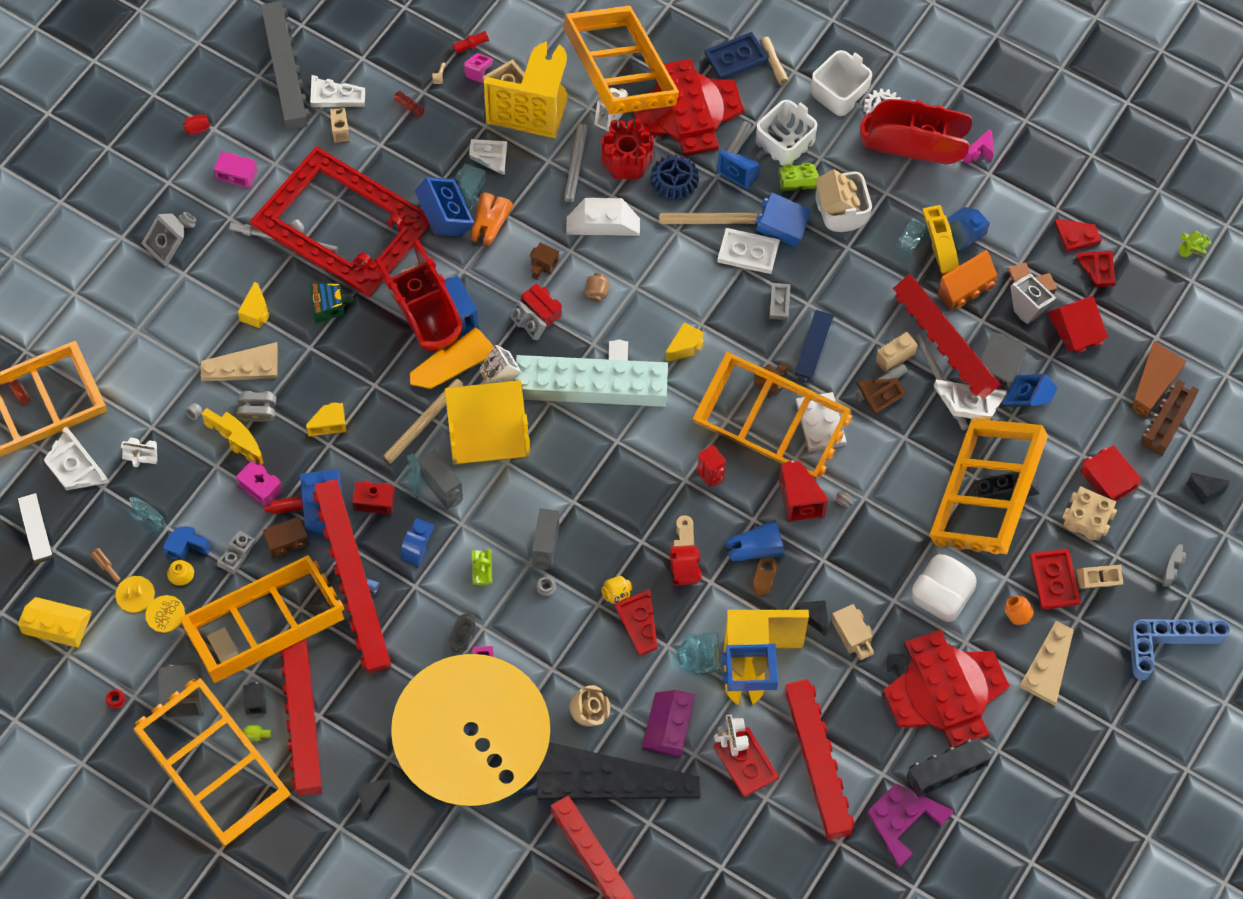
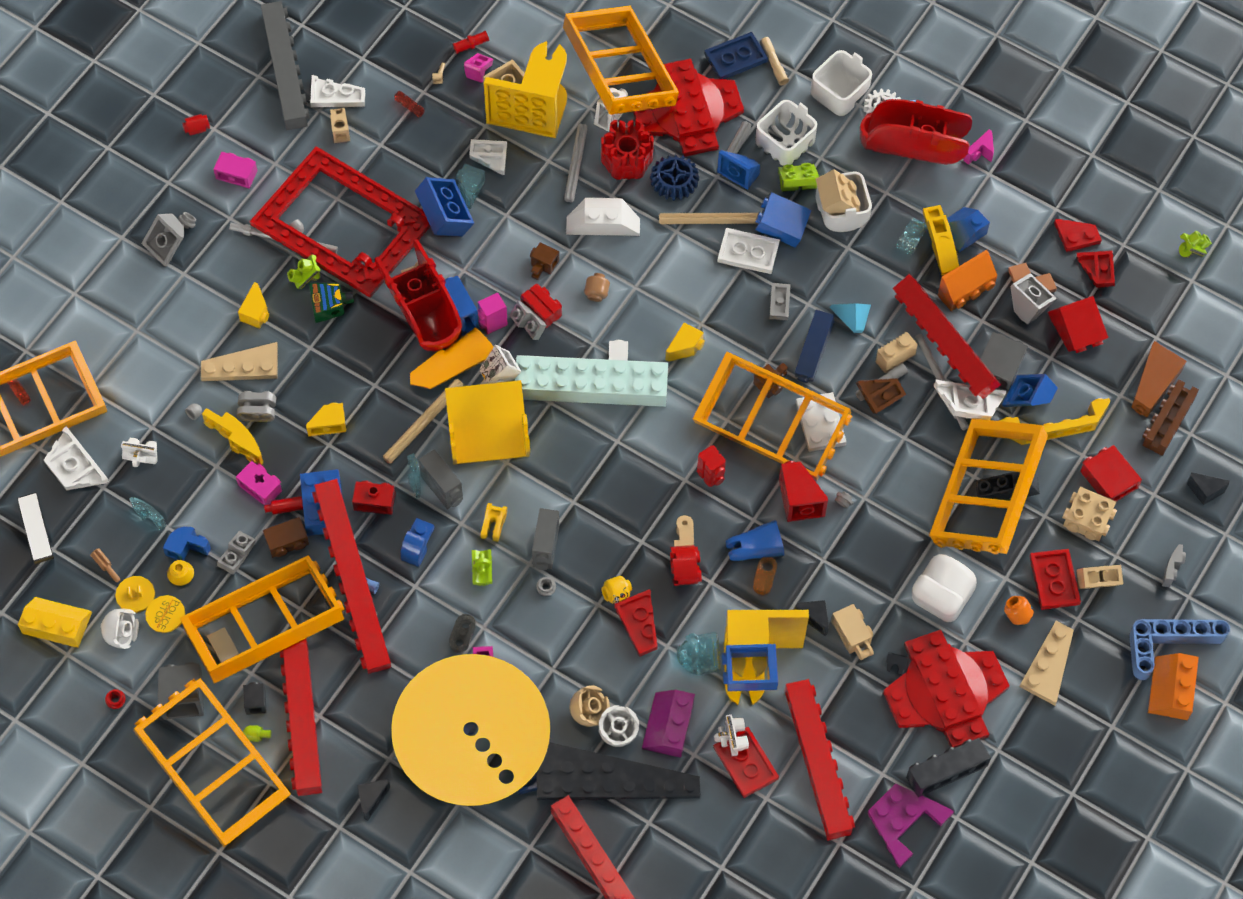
(120, 628): none -> white cylinder
(306, 271): none -> lime hips
(489, 217): orange piece -> none
(492, 313): none -> dark pink brick
(496, 515): none -> yellow piece
(618, 726): none -> white cylinder
(852, 315): none -> medium azure slope
(1070, 427): none -> yellow slope
(1173, 685): none -> orange slope

